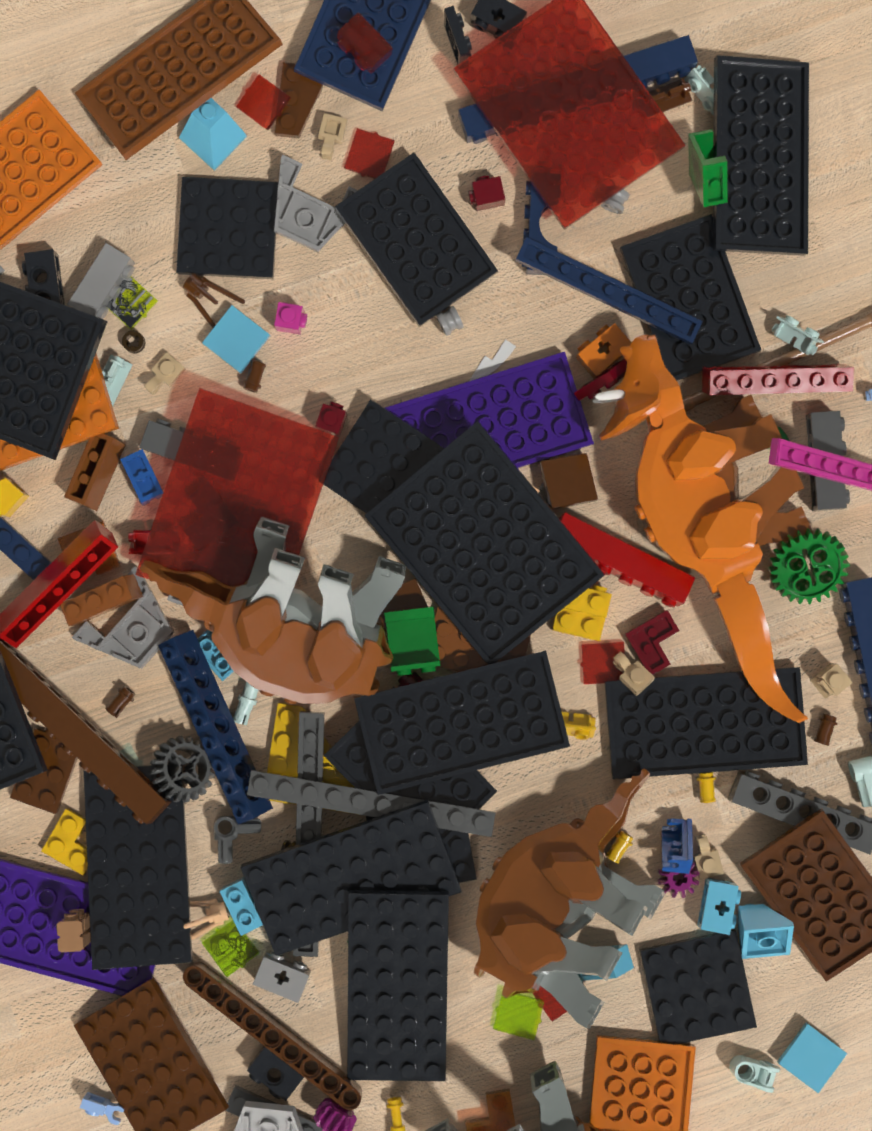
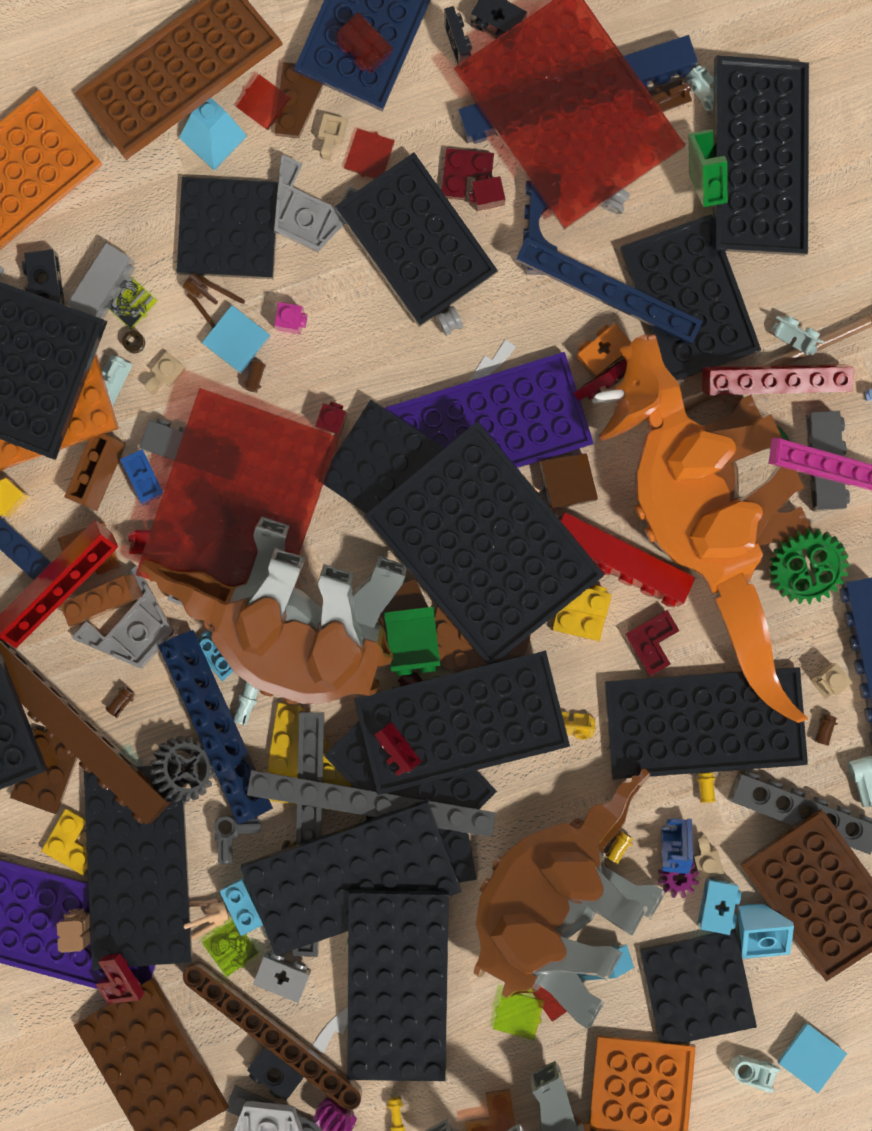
(97, 1105): light blue plate -> none
(120, 982): none -> dark red plate
(337, 1024): none -> white sticker
(398, 748): none -> dark red plate
(460, 166): none -> dark red plate
(598, 662): clear red piece -> none
(634, 676): tan plate -> none

